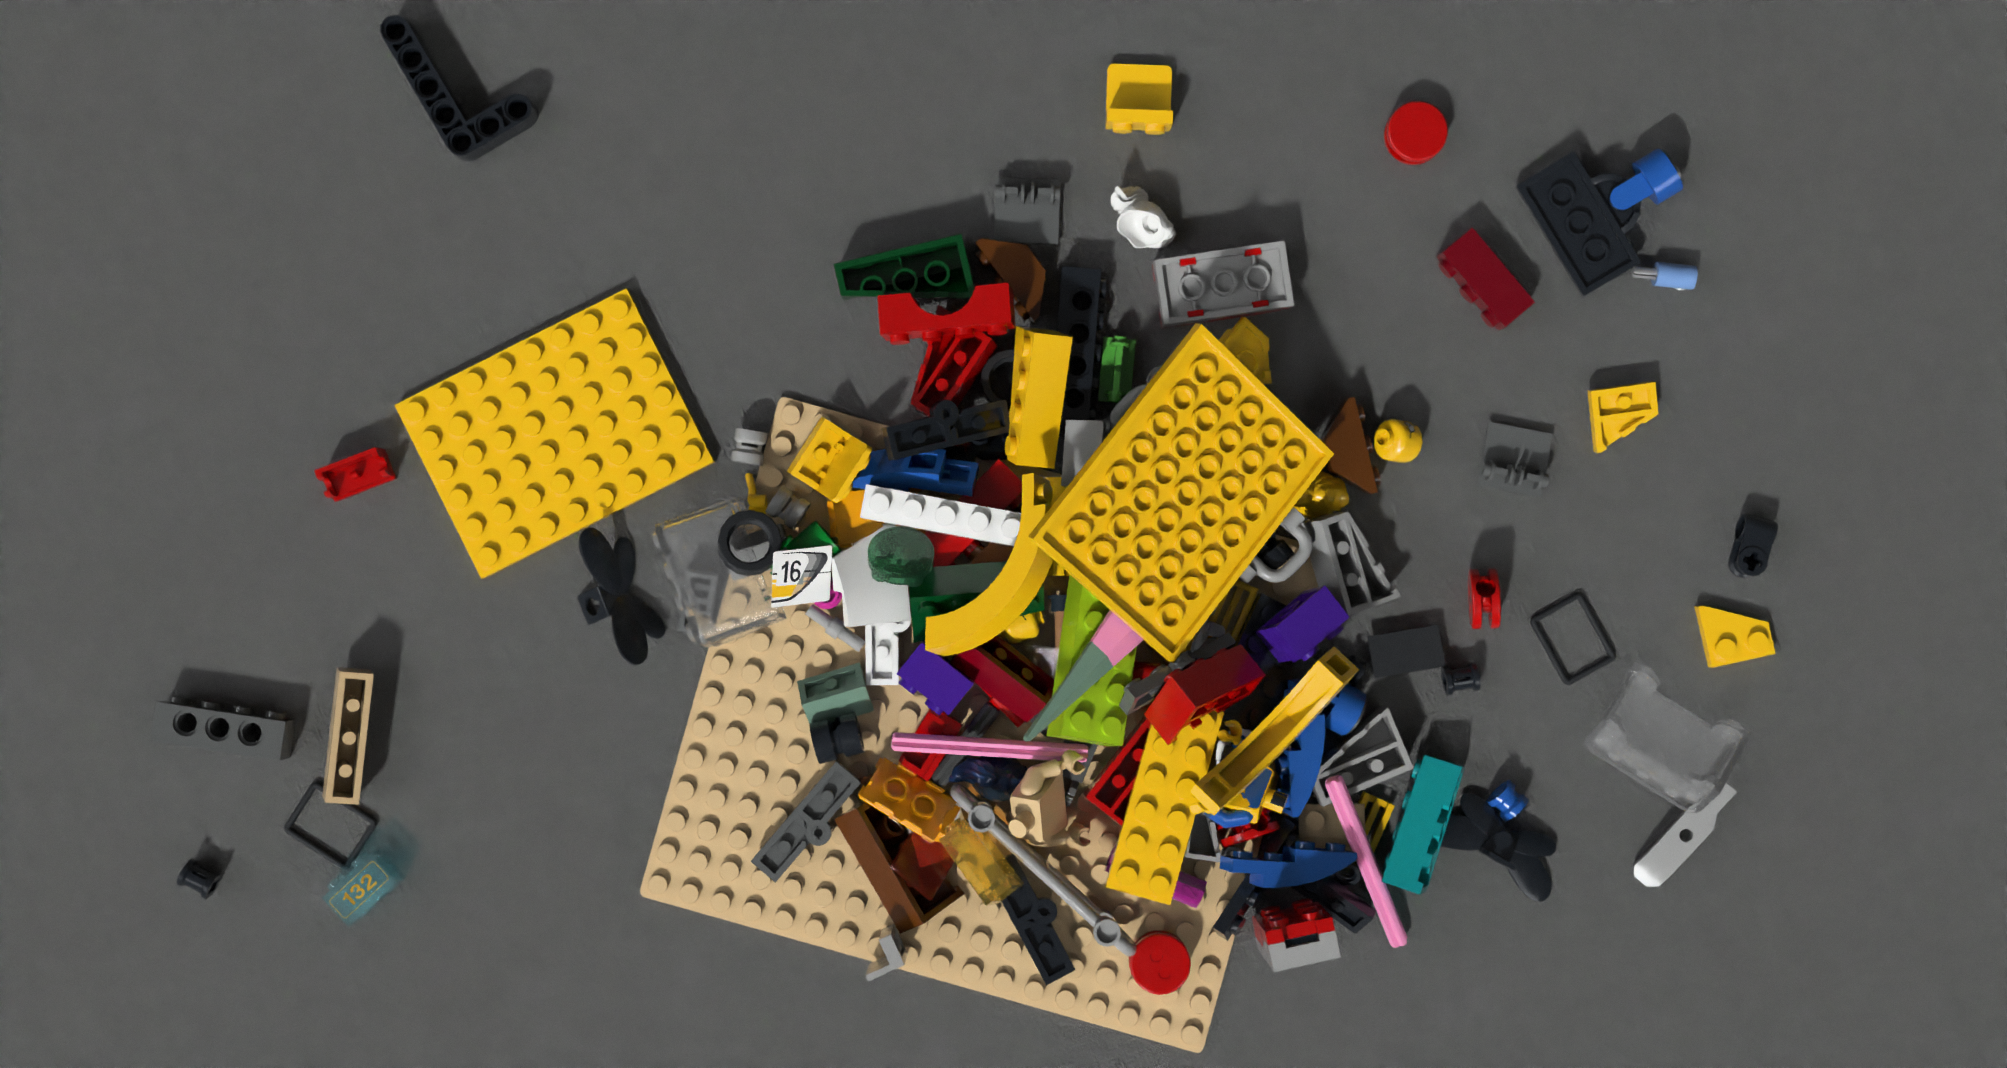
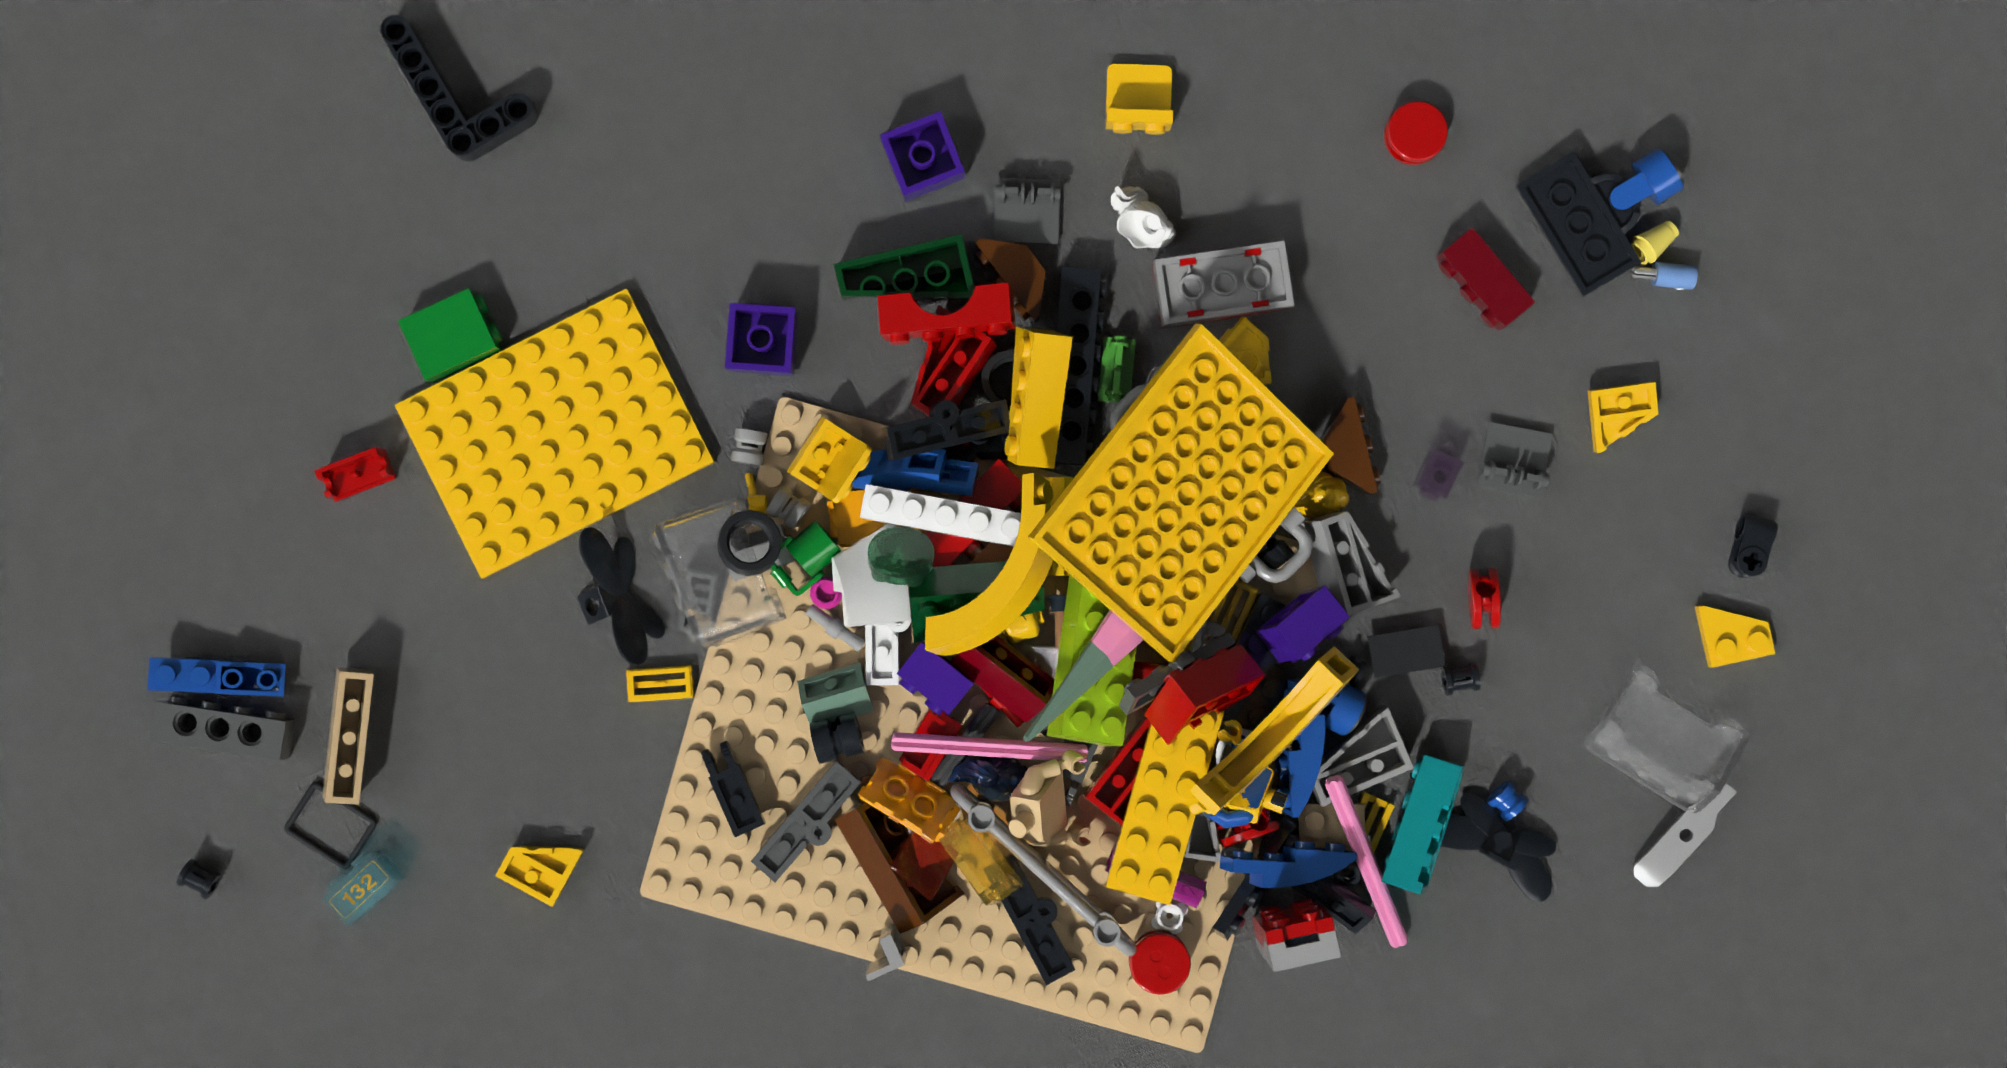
(216, 676): none -> blue slope
(451, 335): none -> green brick
(540, 870): none -> yellow wing
(688, 681): none -> yellow tile
(733, 792): none -> black hinge
(761, 339): none -> dark purple brick
(801, 576): sticker -> none
(922, 156): none -> dark purple brick
(1080, 442): light grey panel -> none
(1173, 924): none -> white plate
(1398, 440): yellow head -> none
(1425, 480): none -> clear purple brick
(1549, 651): black piece -> none
(1654, 241): none -> light yellow cone

